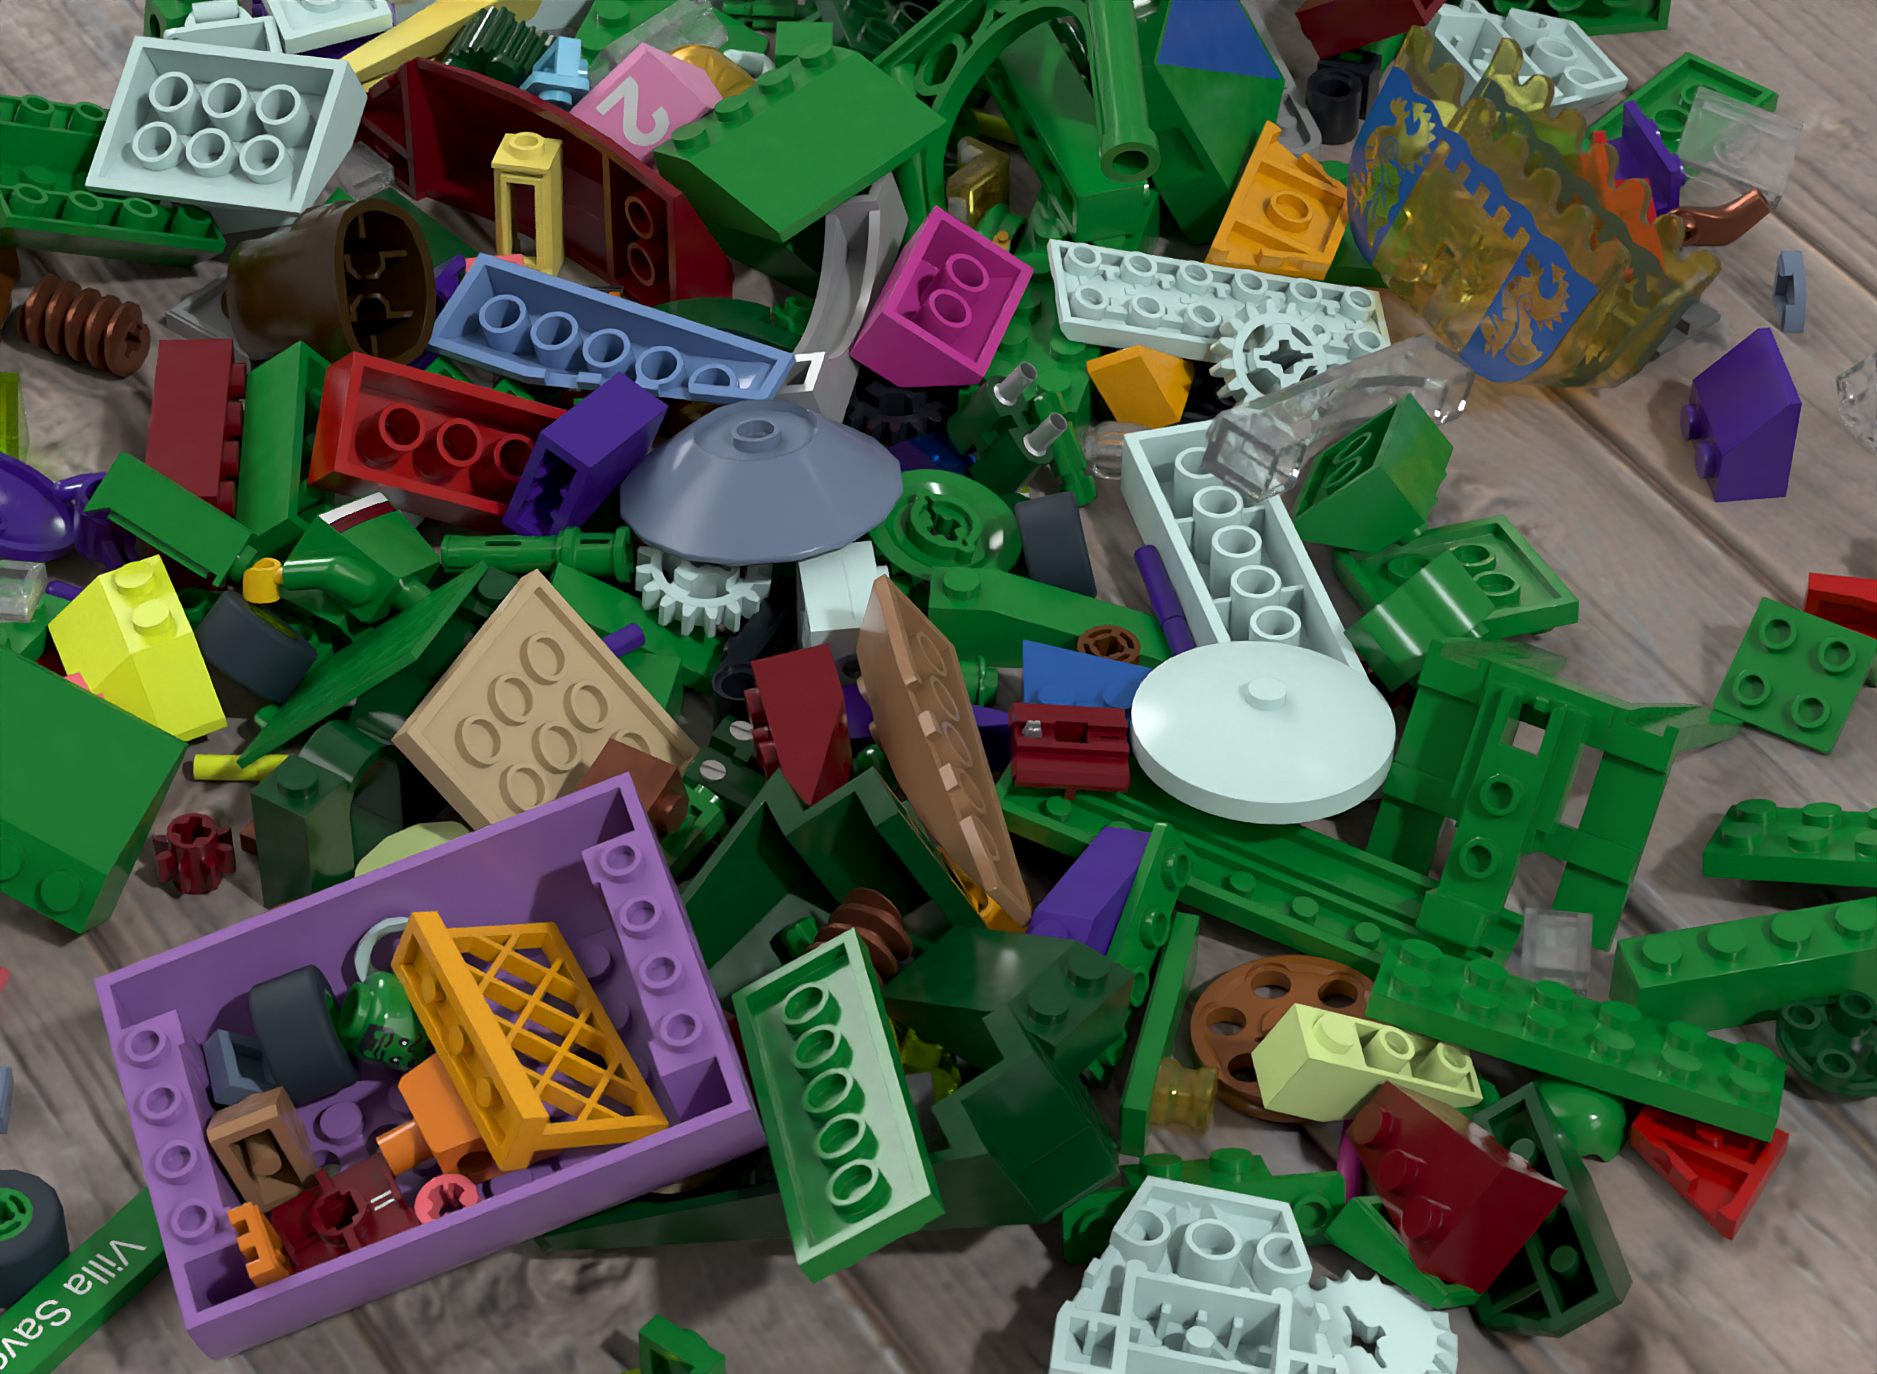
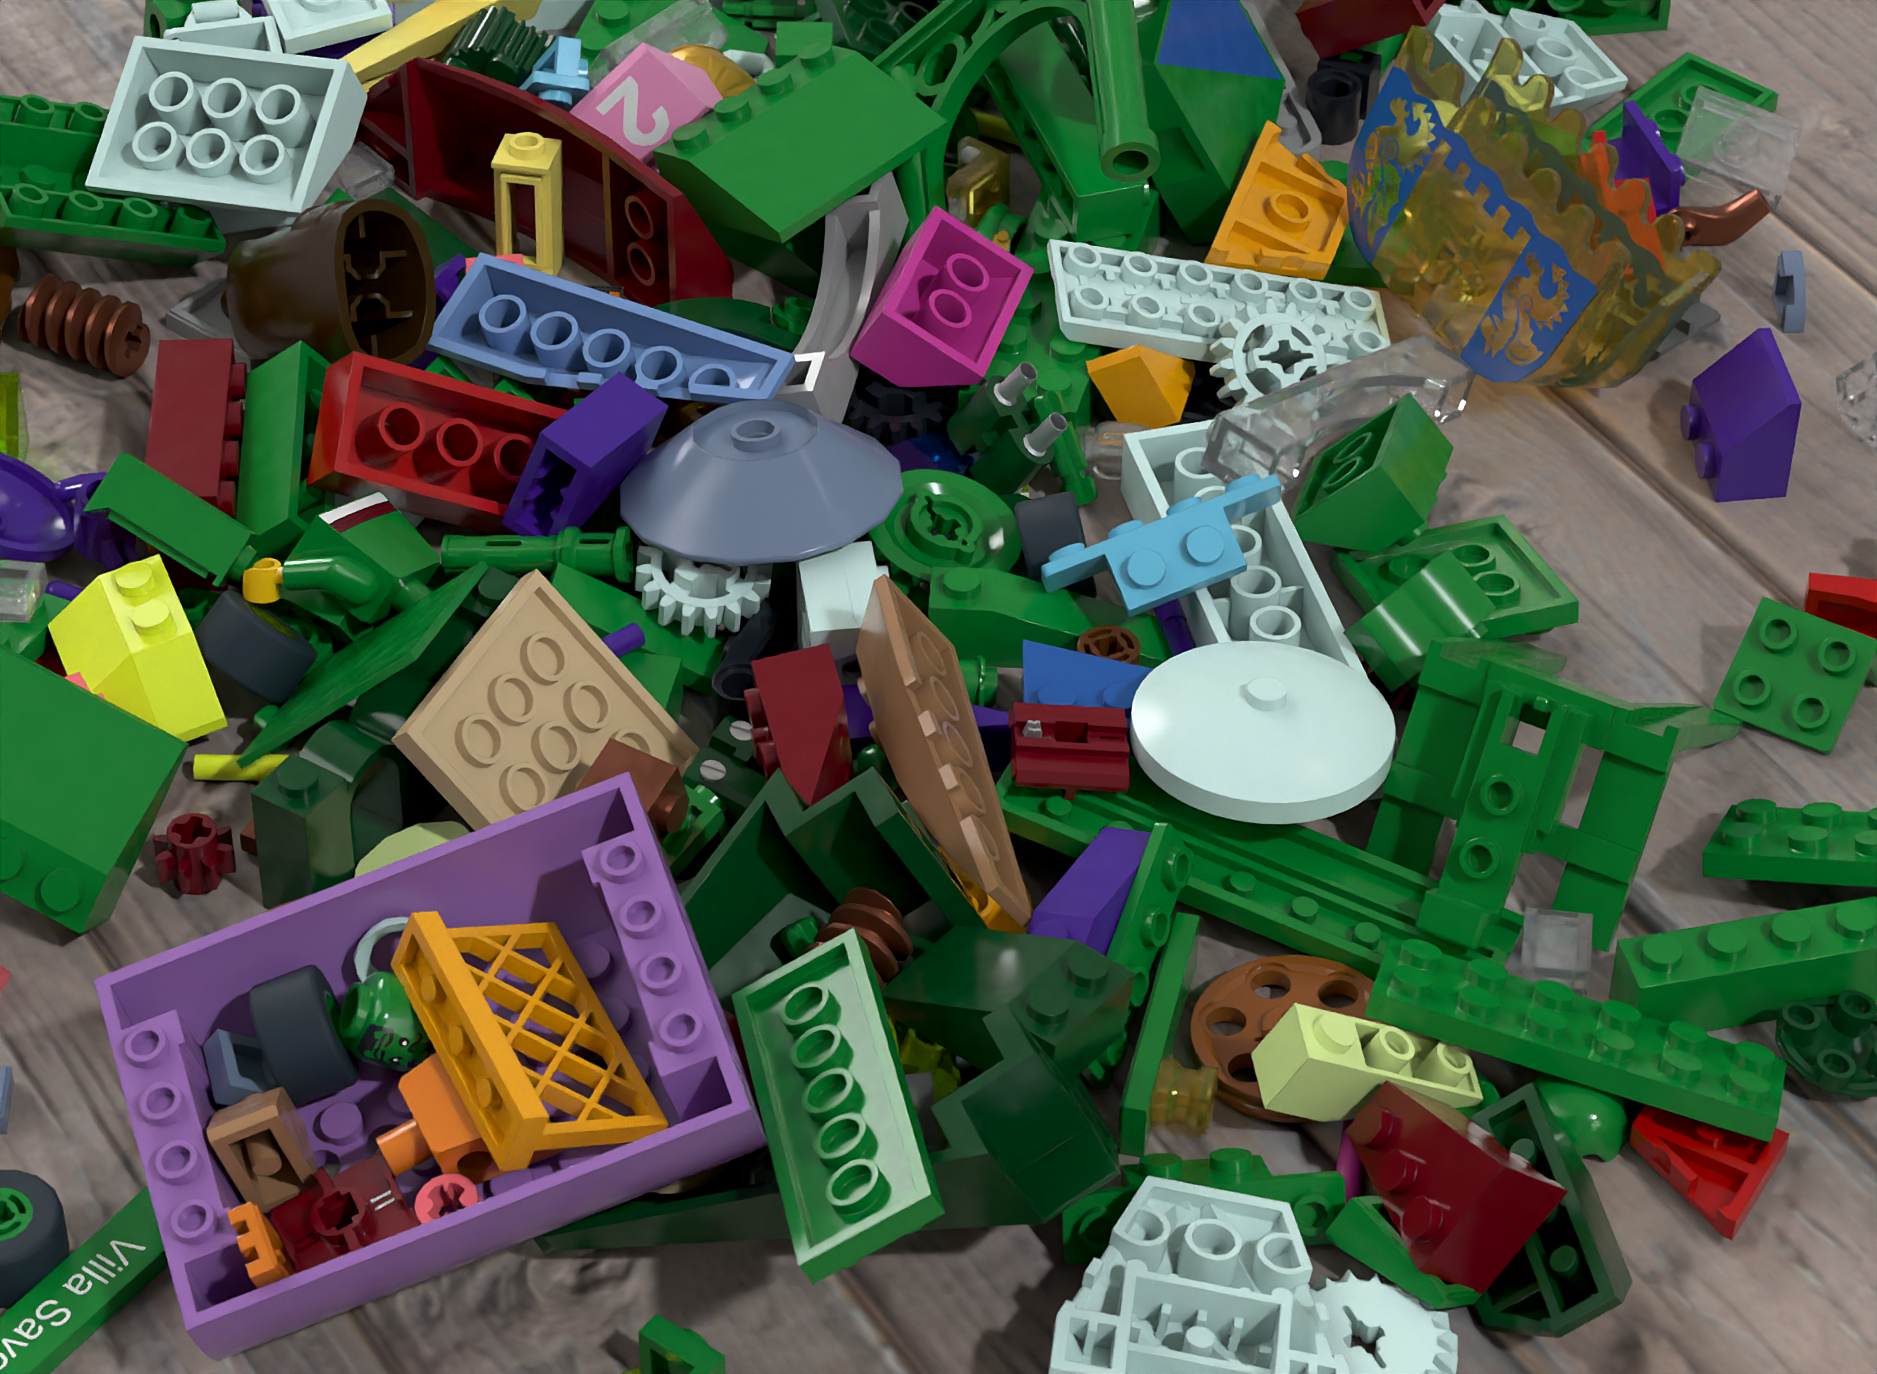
(1170, 554): none -> medium azure bracket

